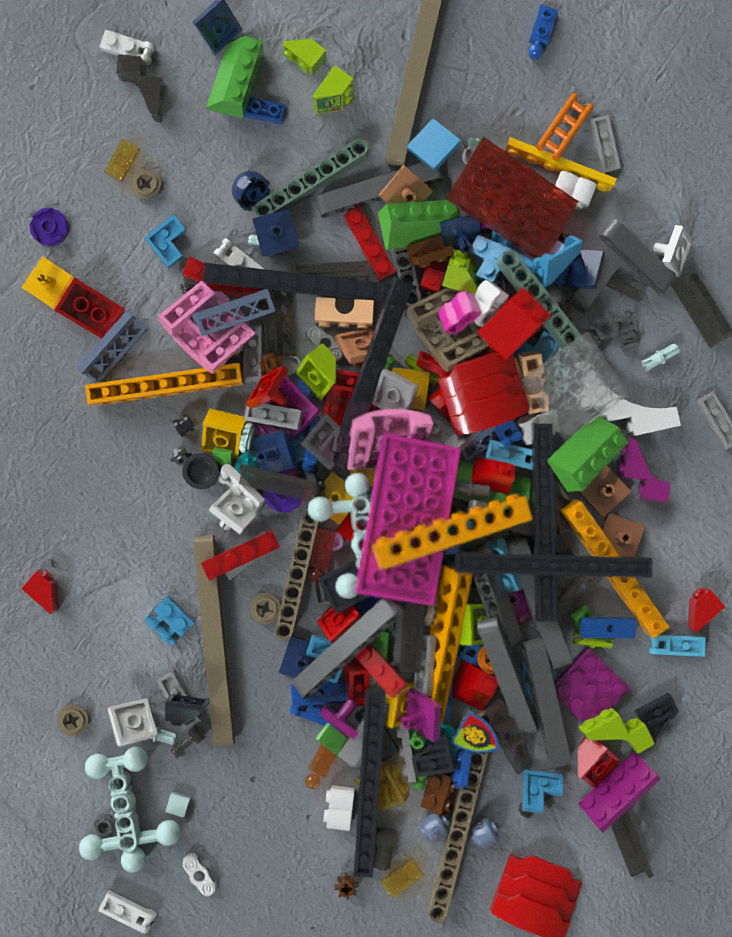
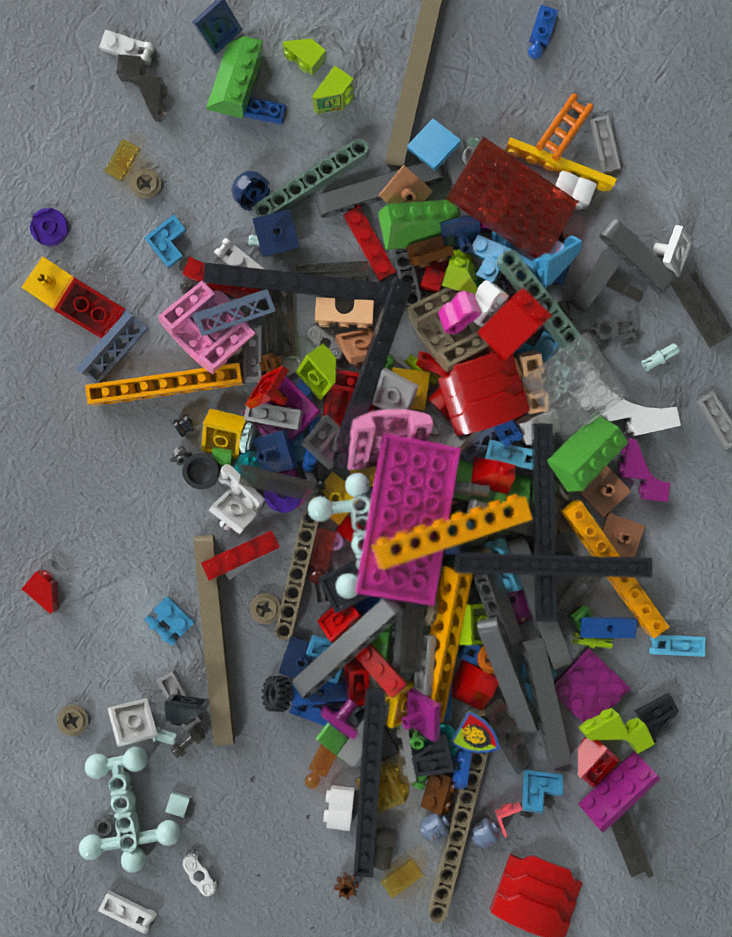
(277, 693): none -> black tyre
(506, 810): none -> coral bracket
(585, 270): dark blue tile -> none
(703, 608): red slope -> none

